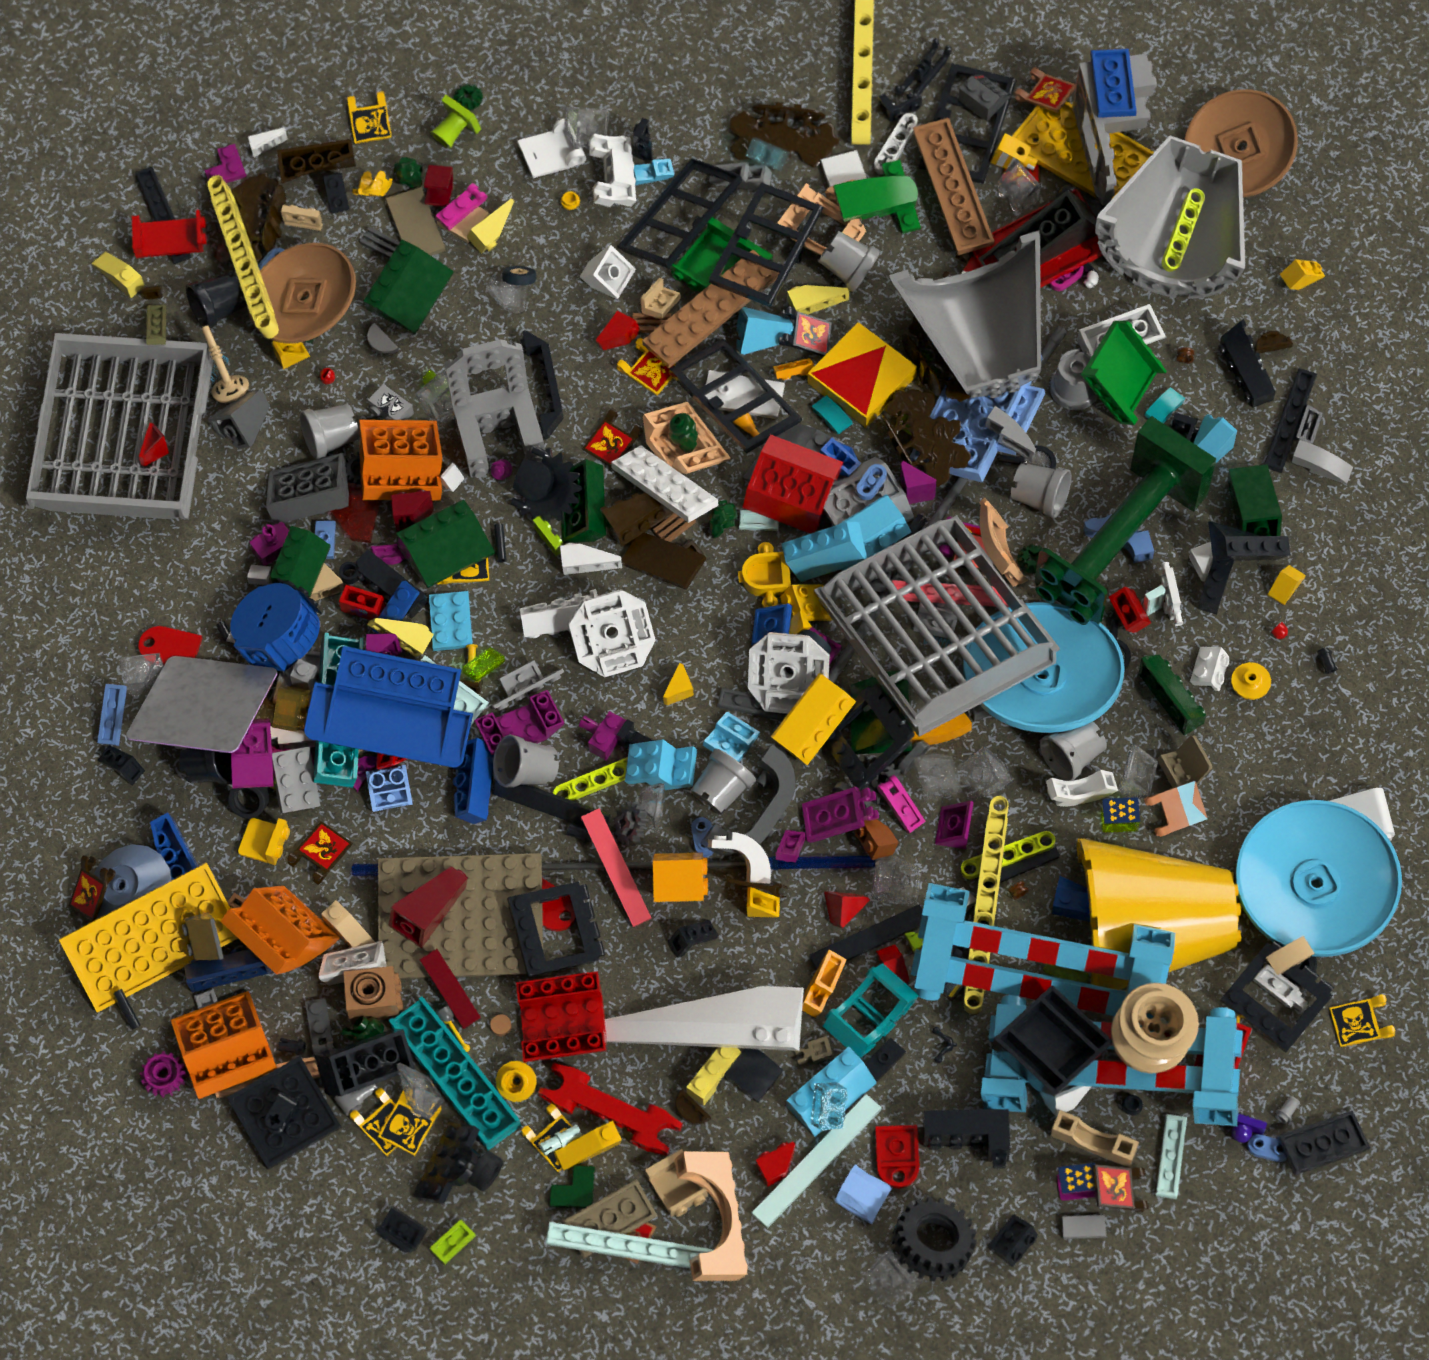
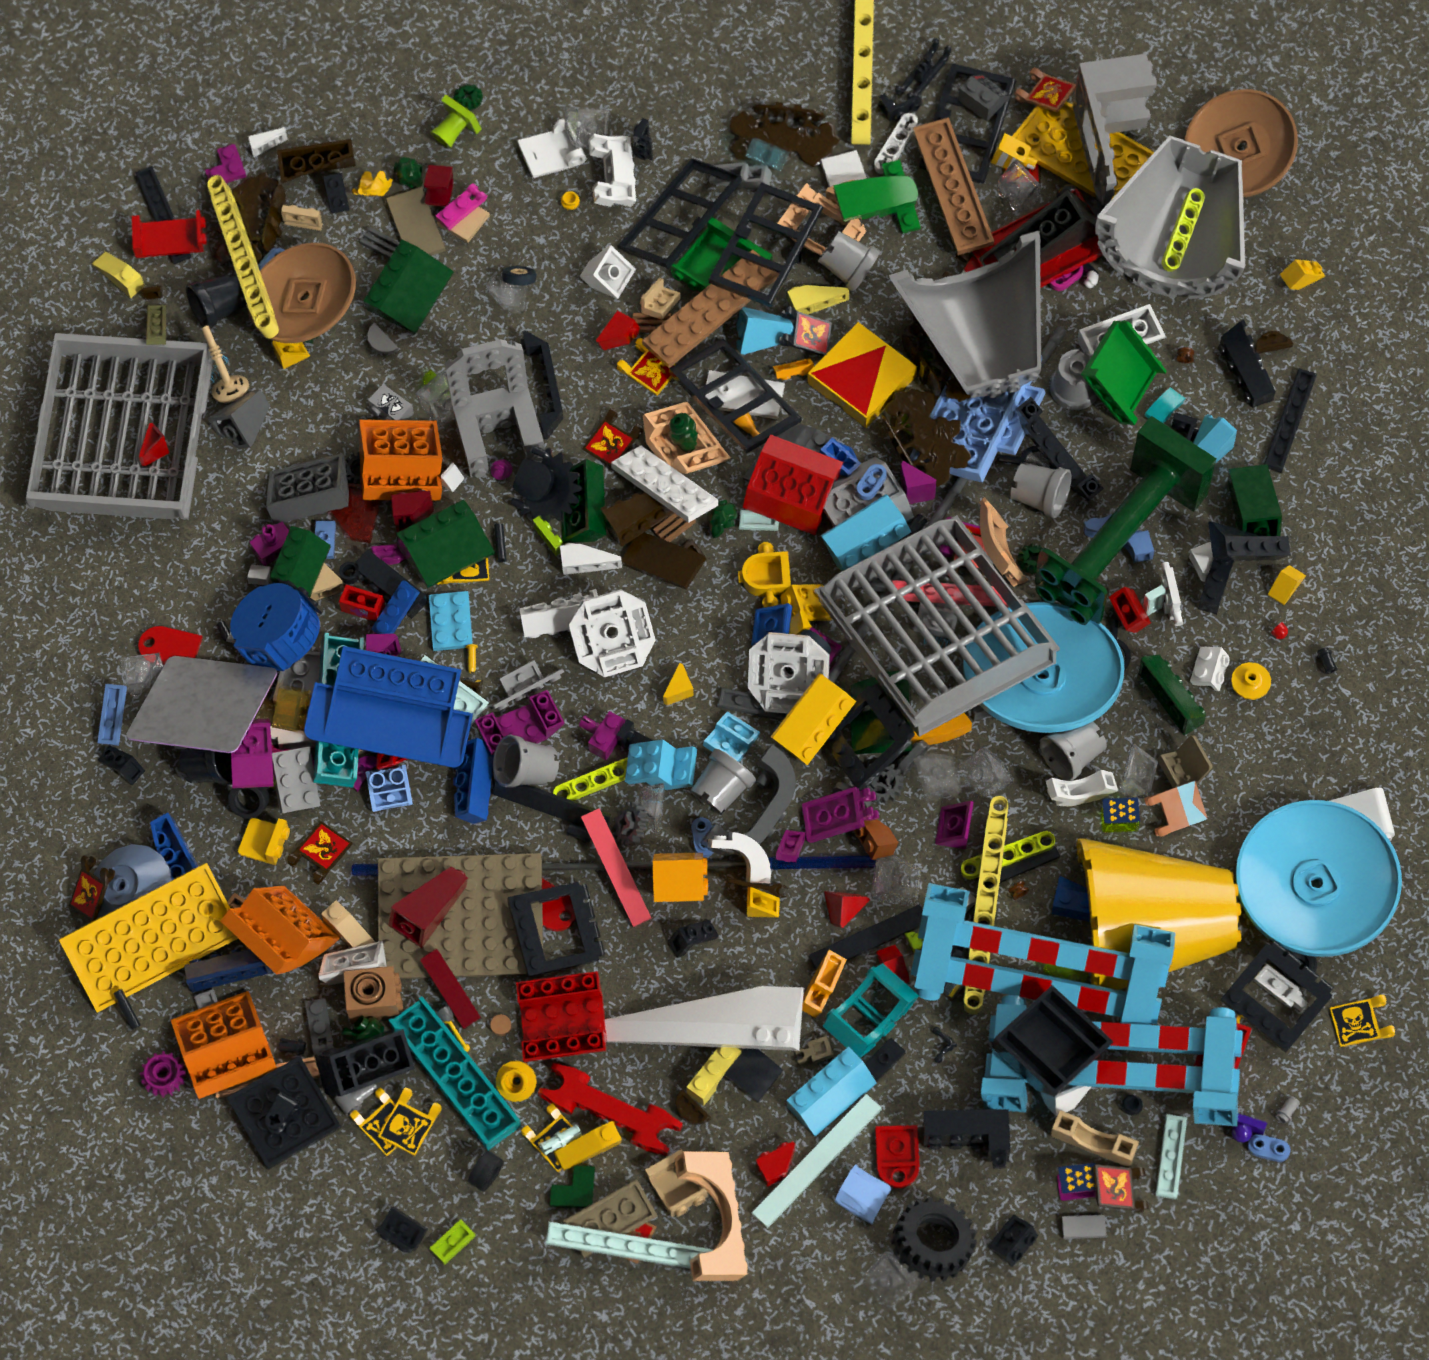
(202, 937): dark grey slope -> none
(304, 675): light grey brick -> none
(328, 429): light grey piece -> none
(330, 377): red hinge -> none
(369, 122): flag -> none
(411, 636): light yellow slope -> none
(419, 1092): clear slope -> none
(448, 1163): black plate -> none
(483, 664): clear neon green plate -> none
(488, 231): light yellow slope -> none
(658, 170): medium azure slope -> none
(824, 1106): clear light blue brick -> none
(825, 551): medium azure slope -> none
(833, 415): teal slope -> none
(901, 804): dark pink plate -> none
(1010, 433): light grey slope -> none
(1054, 451): none -> black slope
(1113, 83): blue tile -> none
(1153, 1051): tan wheel -> none
(1290, 955): tan slope -> none
(1318, 415): black tile -> none
(1322, 462): light grey slope -> none
(1323, 1142): black tile -> none

